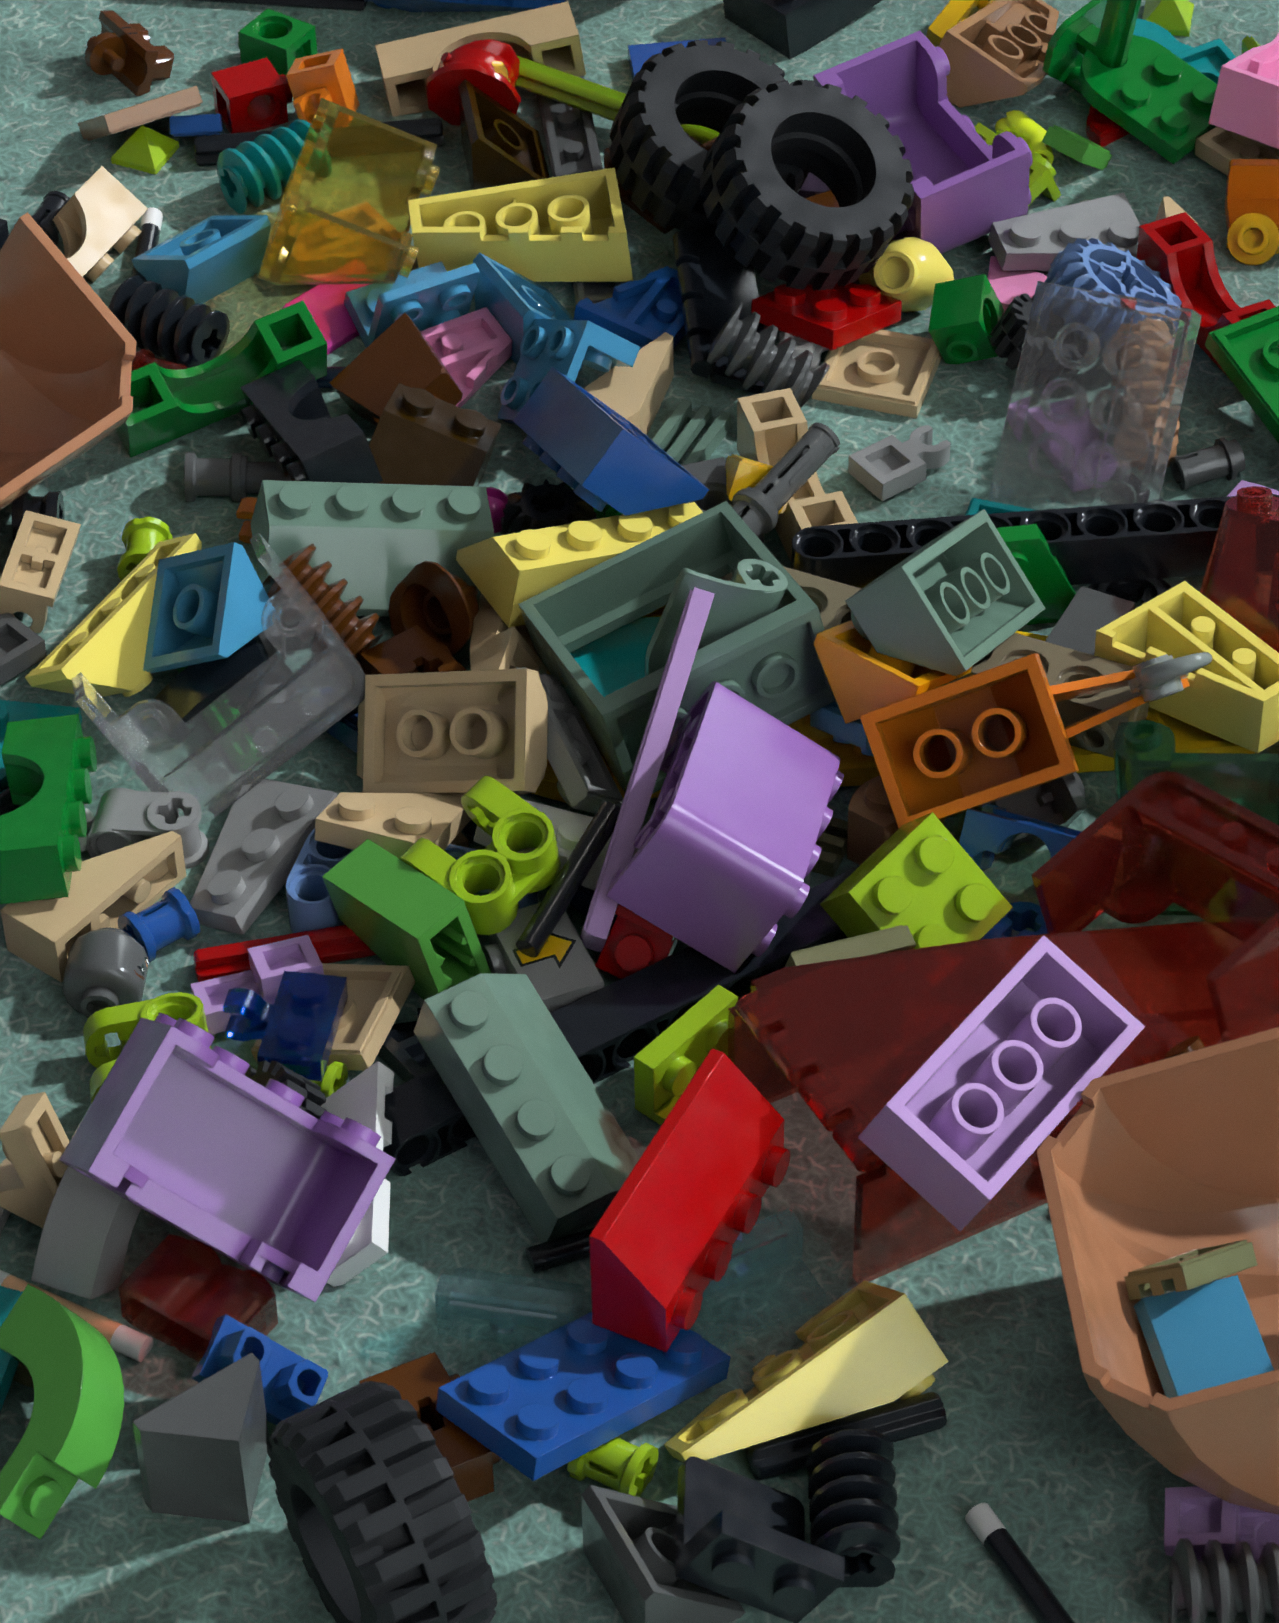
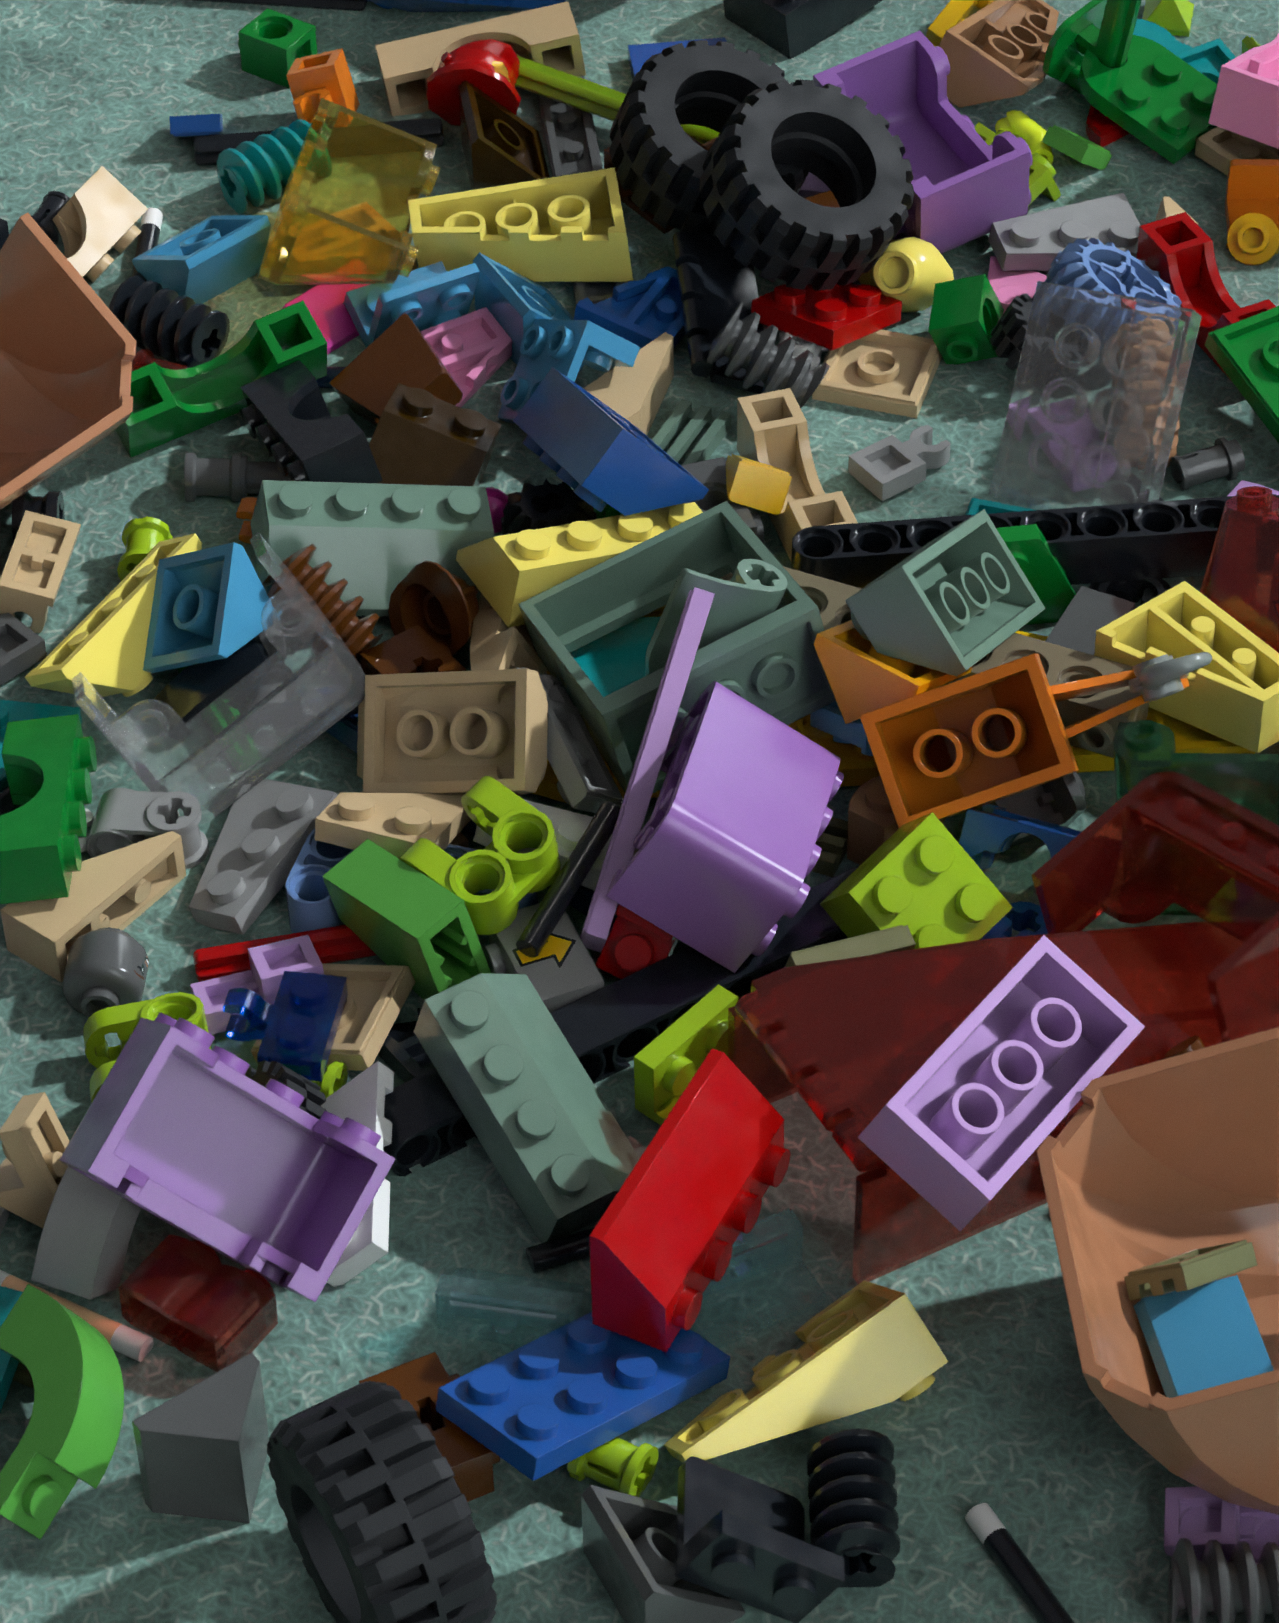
(127, 54): reddish brown hips -> none
(140, 113): medium nougat tile -> none
(145, 150): lime slope -> none
(161, 922): blue bush -> none
(251, 96): red brick -> none
(287, 1378): blue hips -> none
(761, 504): dark grey pin -> none
(894, 1420): black axle -> none

